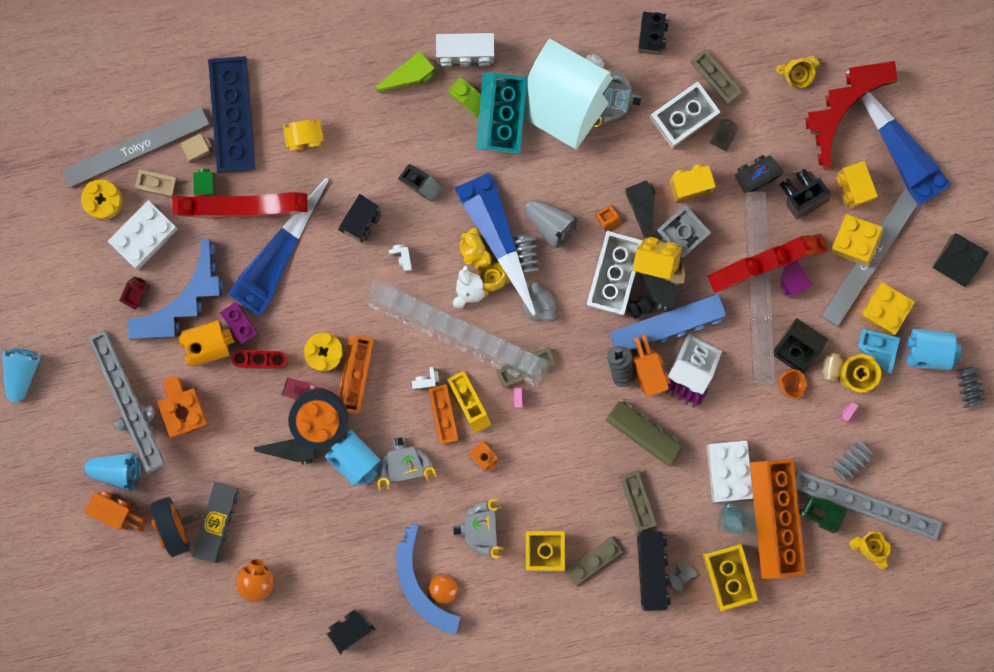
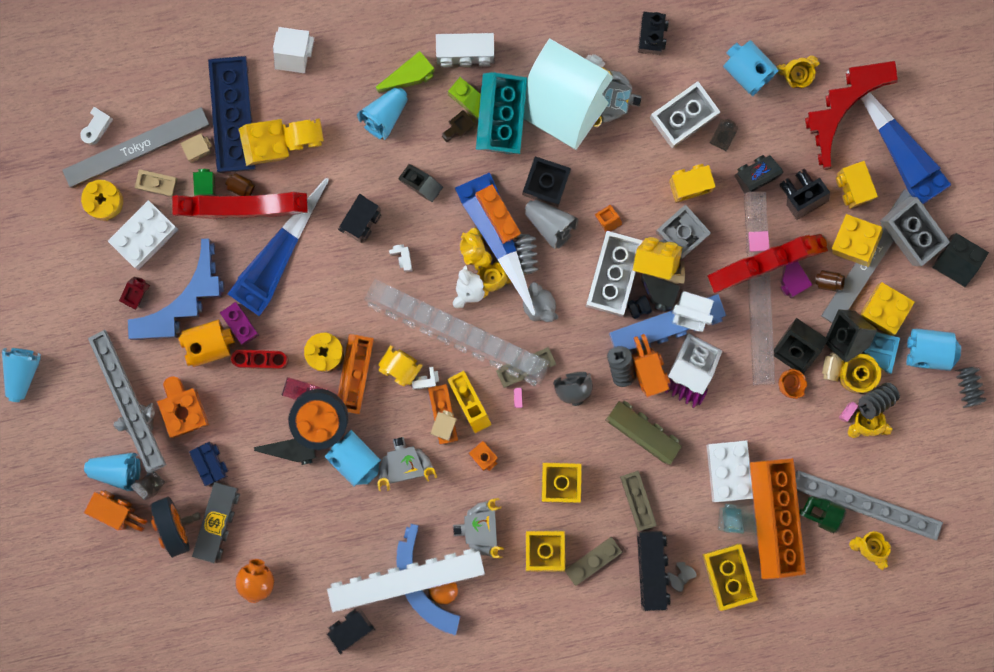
(96, 128): none -> white leg
(148, 486): none -> clear smoke bracket
(208, 463): none -> dark blue brick
(240, 185): none -> reddish brown brick
(263, 142): none -> yellow brick
(292, 49): none -> white plate
(383, 113): none -> medium azure cone
(400, 366): none -> yellow brick
(405, 581): none -> white brick
(443, 425): none -> tan brick
(459, 124): none -> dark brown plate
(497, 214): none -> orange plate
(546, 181): none -> black brick
(561, 482): none -> yellow brick
(574, 388): none -> dark grey cylinder
(642, 203): pearl dark grey slope -> none
(692, 312): none -> white plate
(716, 76): dark tan plate -> none
(749, 66): none -> medium azure cylinder
(758, 241): none -> bright pink tile
(830, 281): none -> reddish brown brick
(849, 334): none -> pearl dark grey slope
(851, 461): light grey piece -> none
(877, 426): none -> yellow hair
(878, 400): none -> dark grey piece
(914, 231): none -> light grey brick

